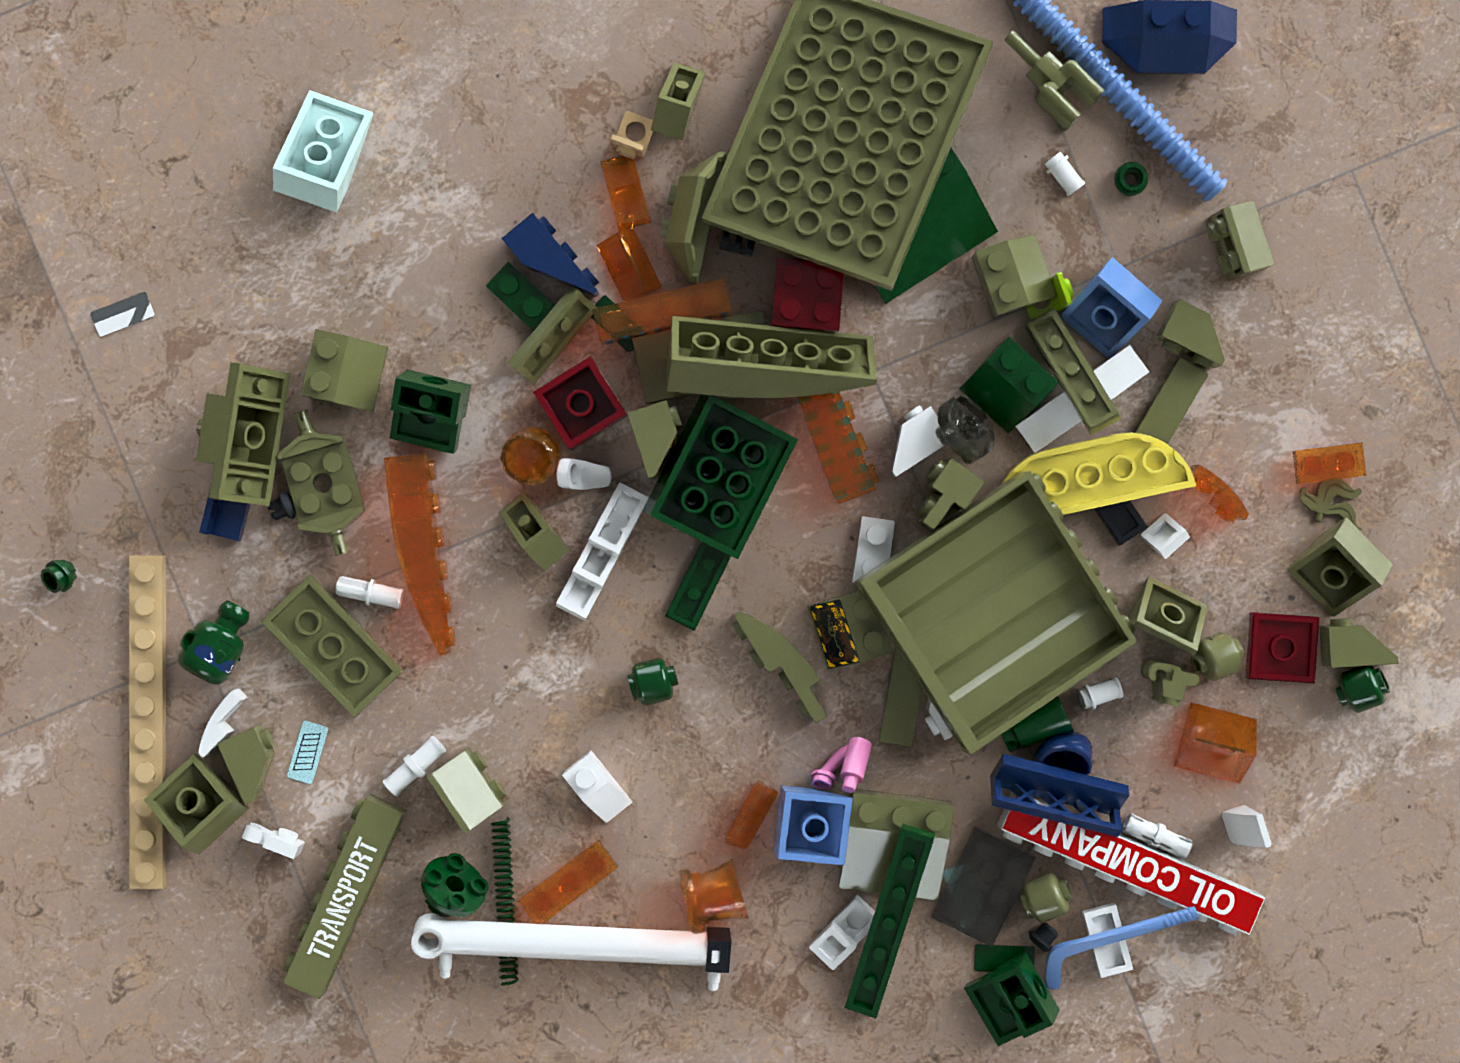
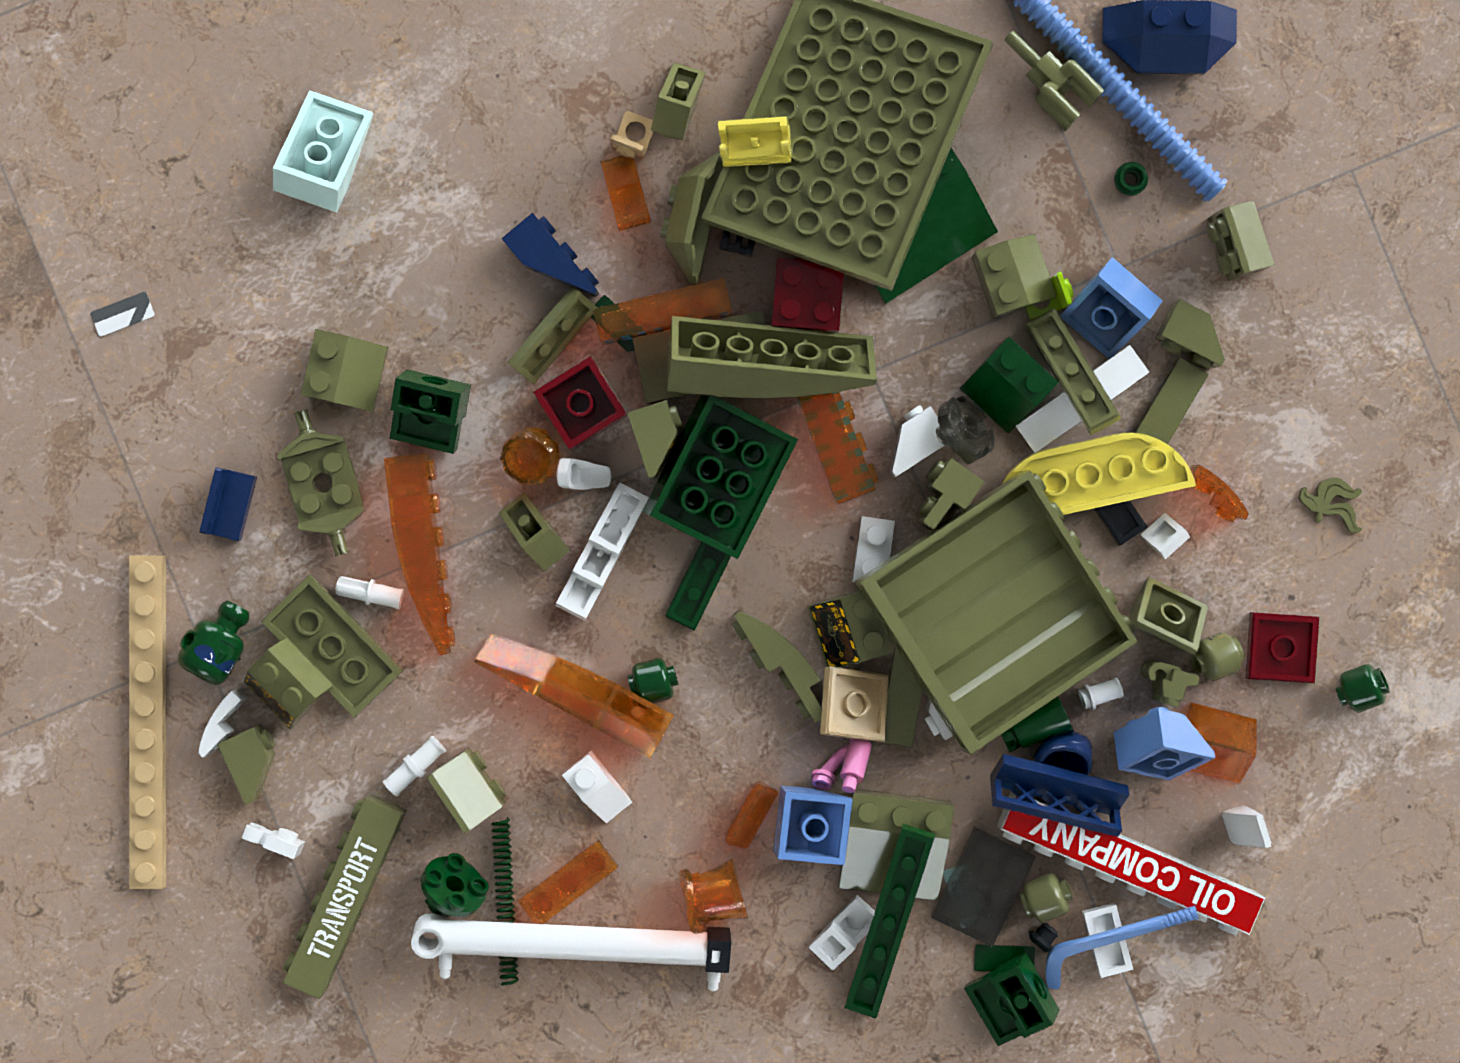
(58, 576): dark green plate -> none
(196, 804): olive slope -> none
(244, 433): olive brick -> none
(283, 507): black piece -> none
(287, 682): none -> olive slope
(307, 752): clear light blue sticker -> none
(520, 295): dark green plate -> none
(578, 693): none -> clear orange slope
(629, 265): clear orange slope -> none
(755, 141): none -> light yellow hinge
(854, 704): none -> tan plate
(1064, 173): white pin -> none
(1157, 836): white pin -> none
(1160, 745): none -> medium blue slope
(1329, 463): clear orange plate -> none
(1340, 567): olive slope -> none
(1352, 646): olive slope -> none

